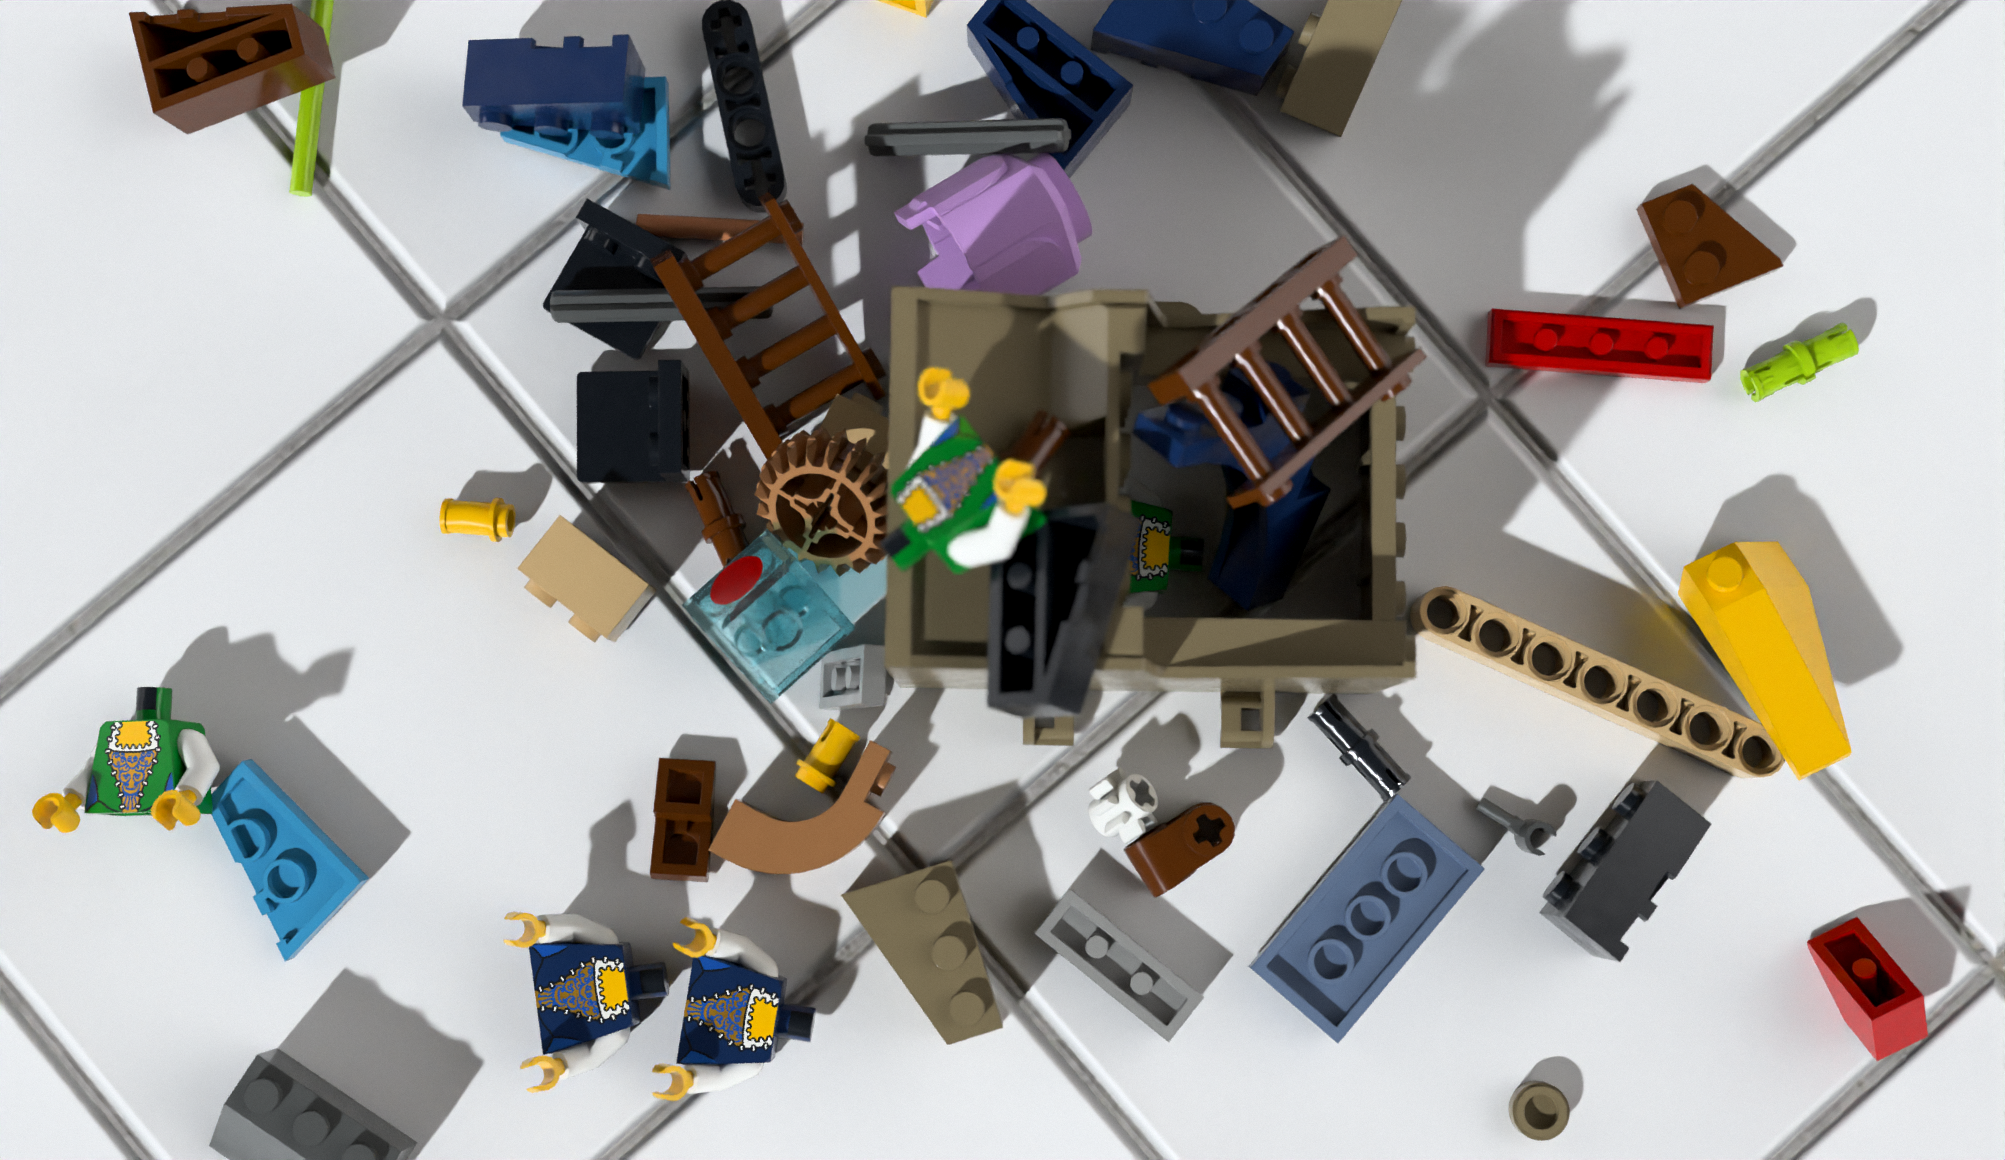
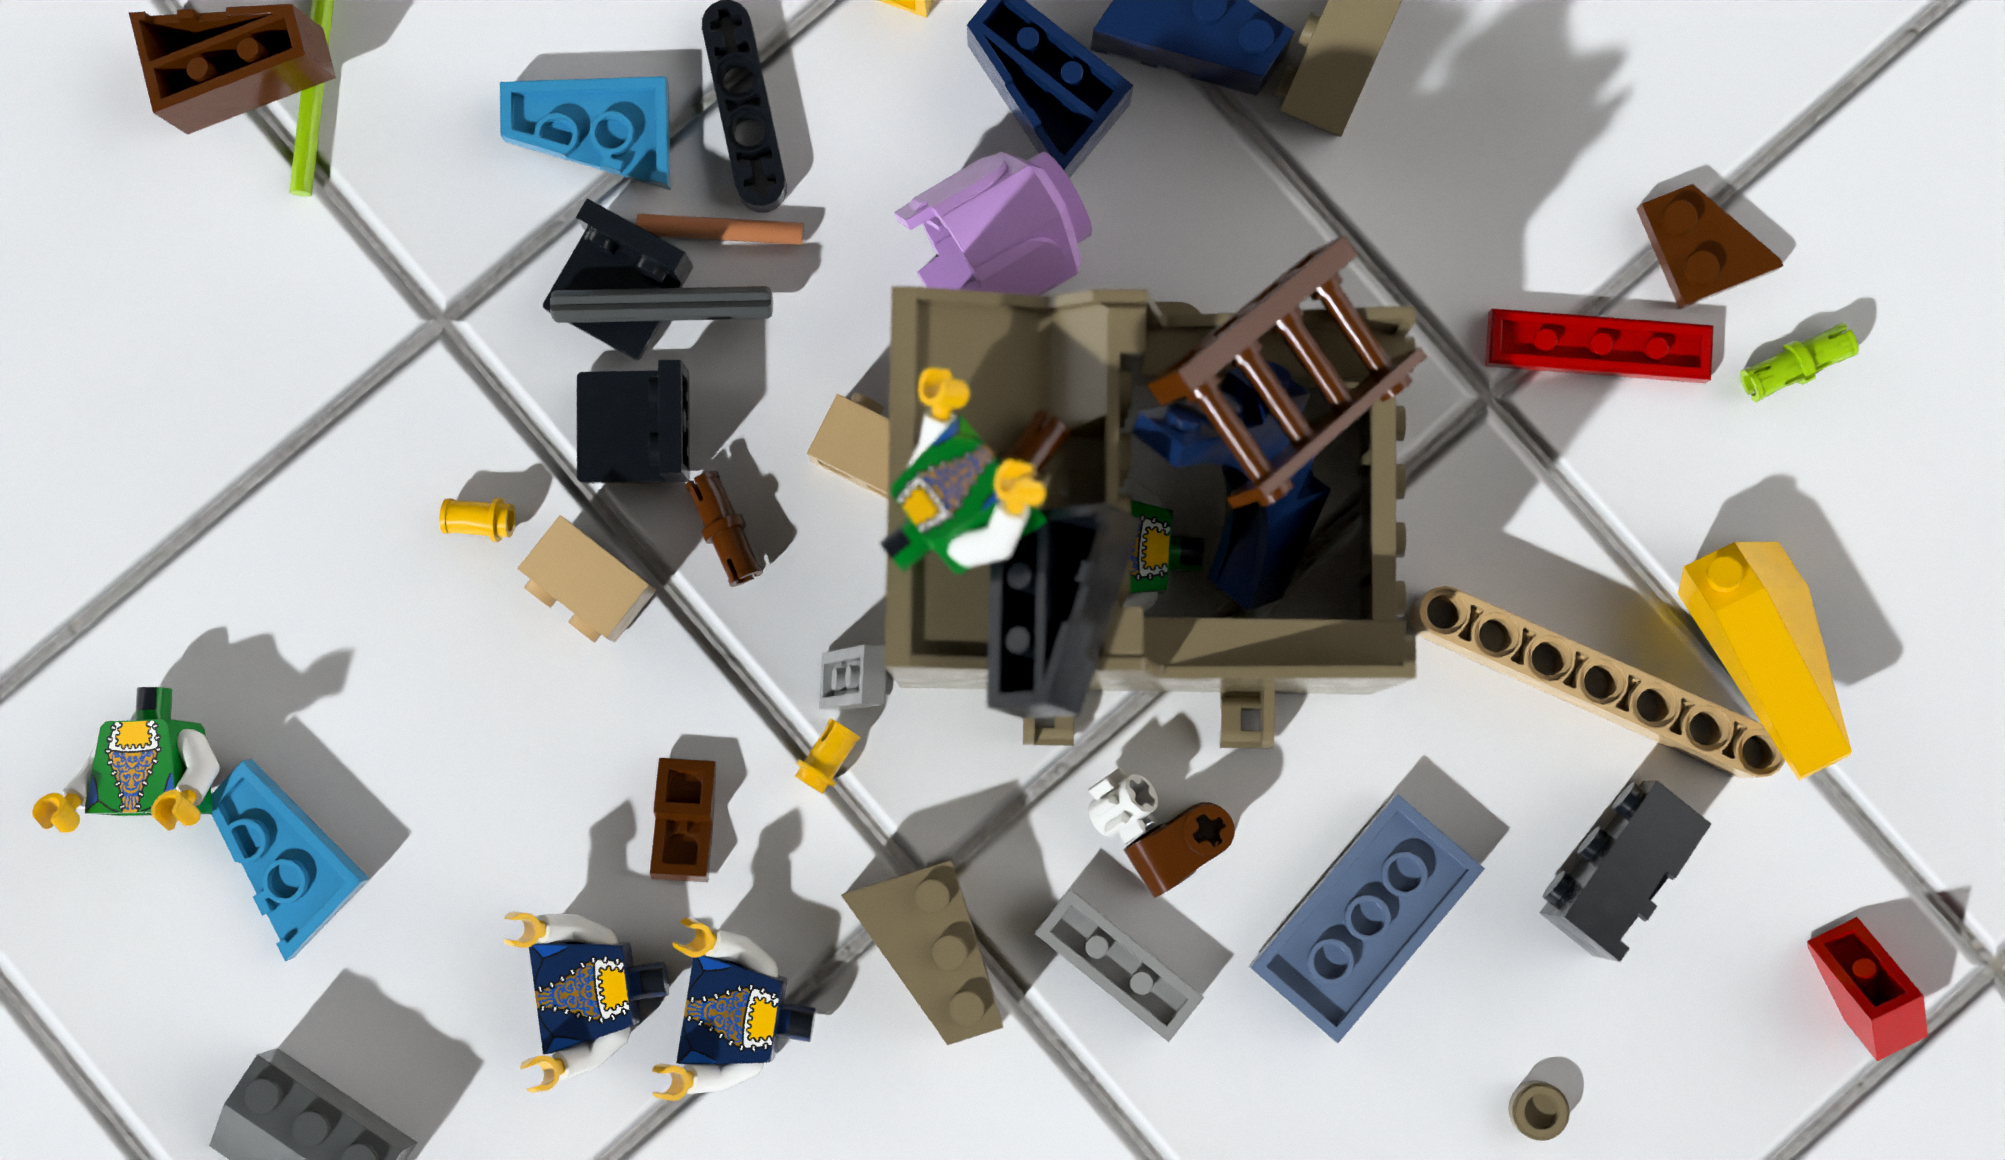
(555, 86): dark blue wedge -> none
(715, 325): reddish brown fence -> none
(769, 616): clear light blue brick -> none
(787, 847): medium nougat arch -> none
(798, 493): medium nougat gear -> none
(968, 137): dark grey axle -> none
(1359, 747): black pin -> none
(1520, 828): dark grey hand -> none

